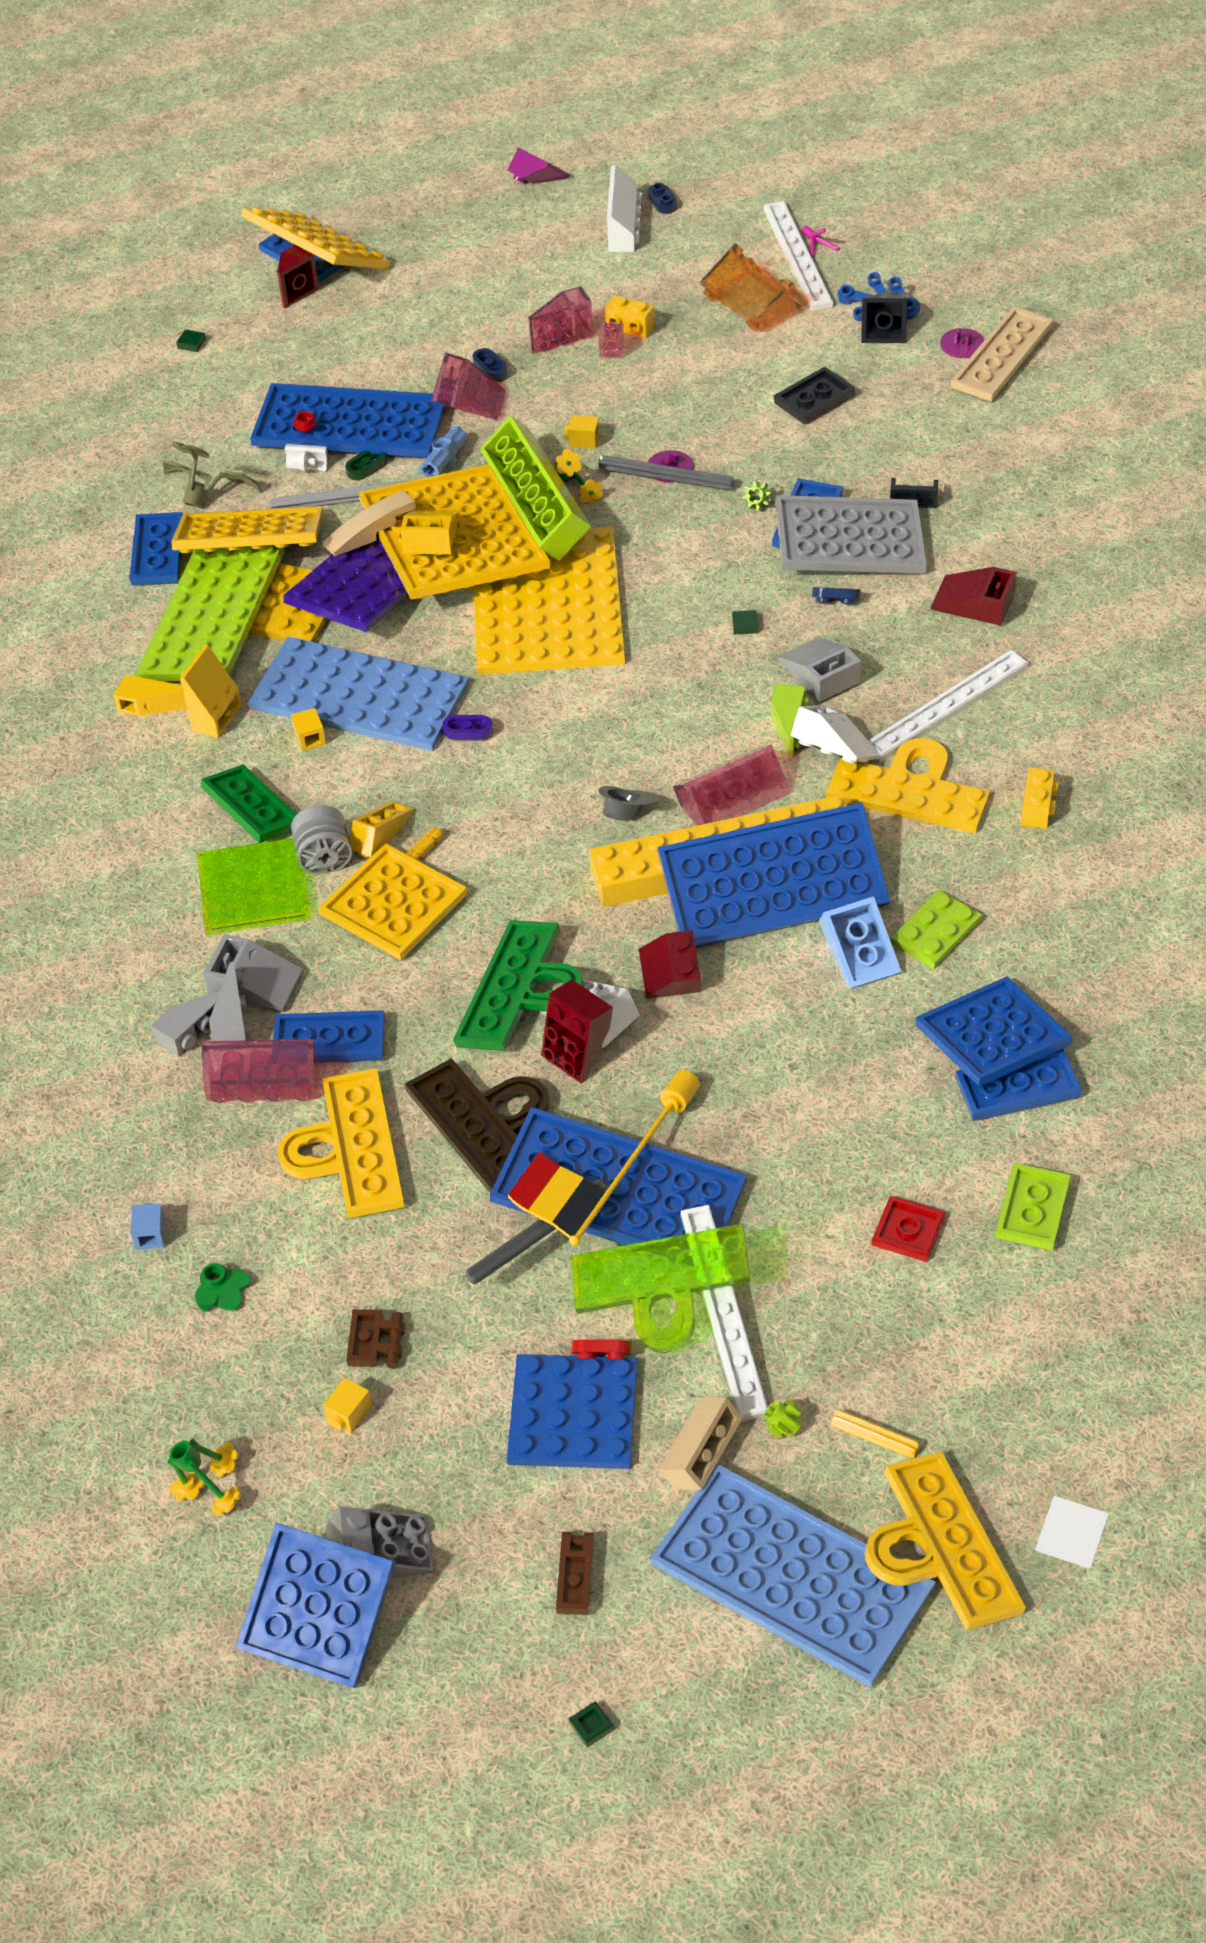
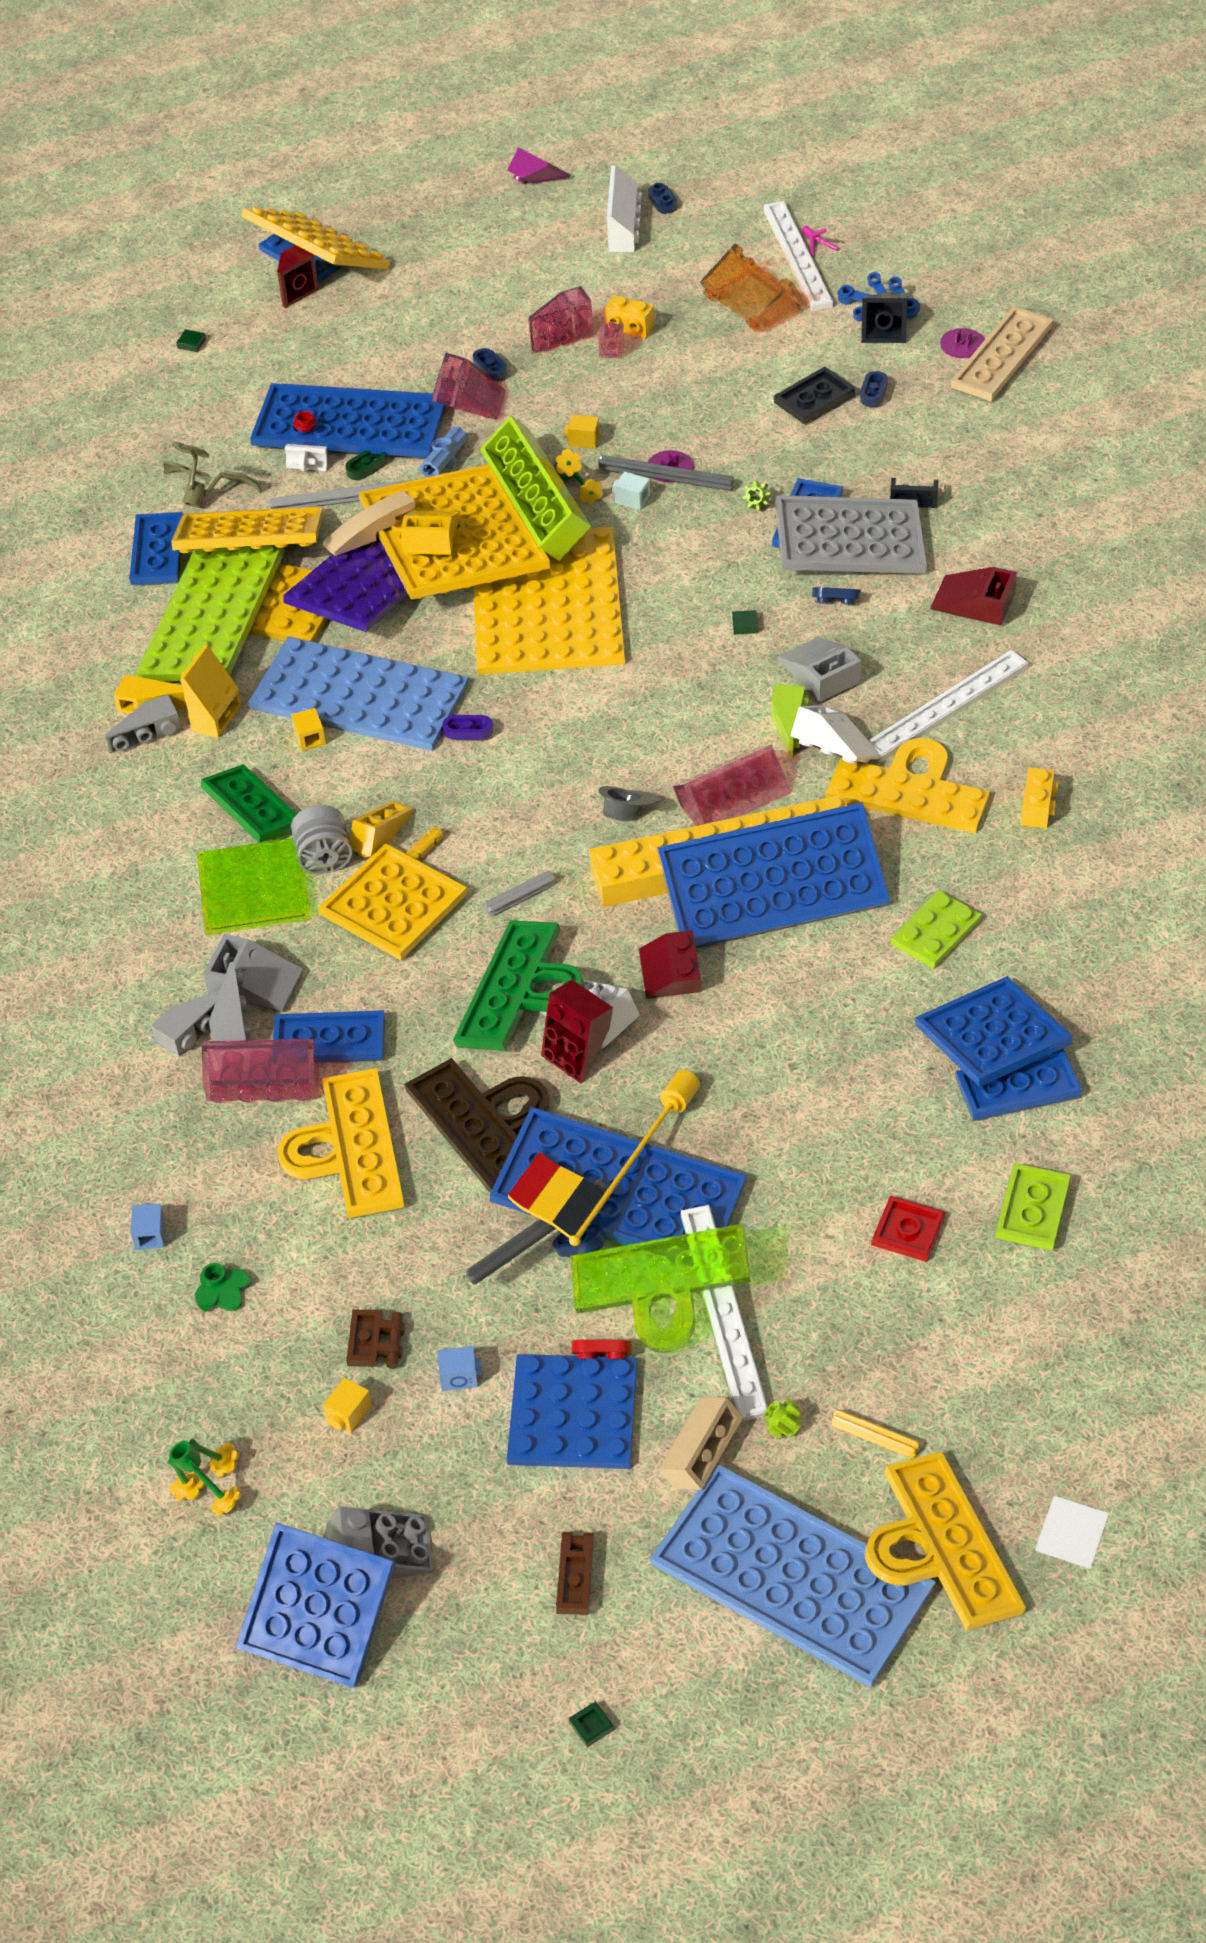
(147, 722): none -> light grey slope
(458, 1368): none -> medium blue brick
(519, 893): none -> light grey axle
(590, 1241): none -> dark blue plate
(631, 490): none -> light aqua brick
(860, 942): light blue slope -> none
(873, 388): none -> dark blue plate

